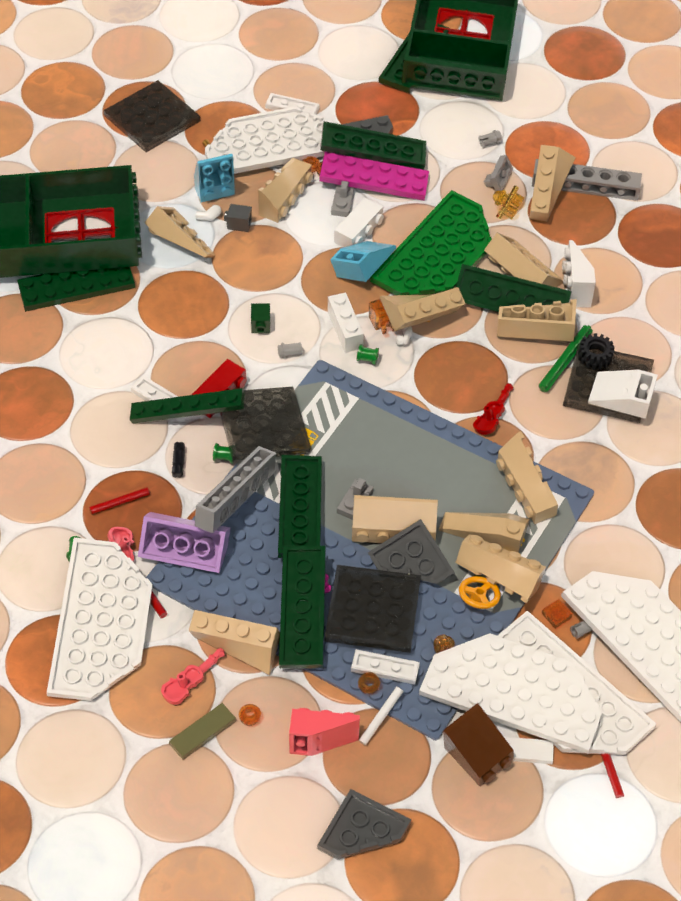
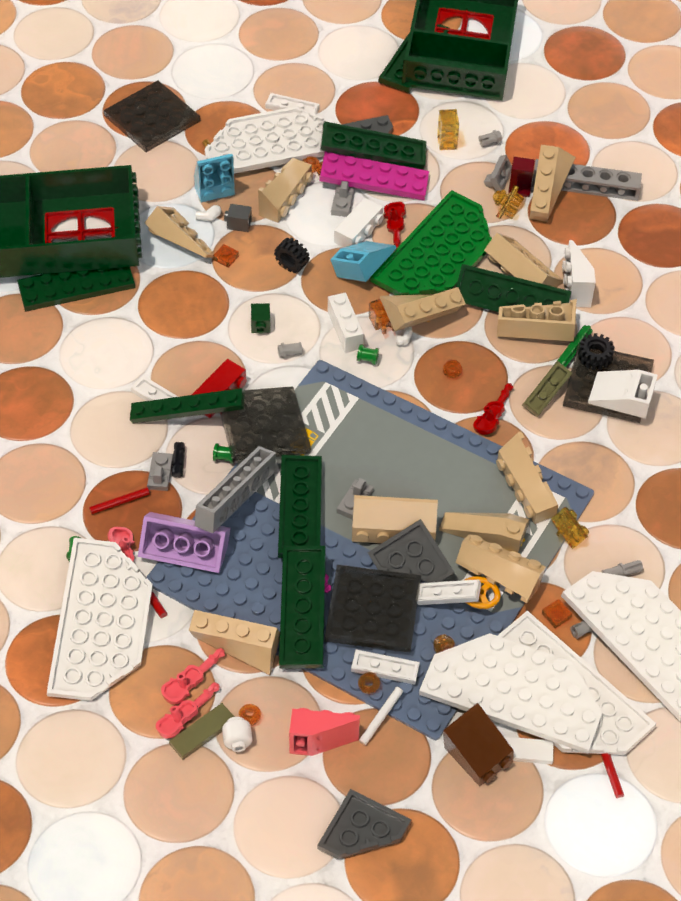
(160, 471): none -> light grey hinge
(173, 723): none -> coral piece
(226, 255): none -> clear orange plate
(237, 734): none -> white head
(291, 255): none -> black tyre
(394, 213): none -> red piece
(448, 129): none -> clear yellow brick
(449, 592): none -> white tile
(452, 369): none -> clear orange plate
(522, 175): none -> dark red panel
(547, 389): none -> olive tile
(569, 527): none -> clear yellow hips
(626, 569): none -> light grey axle

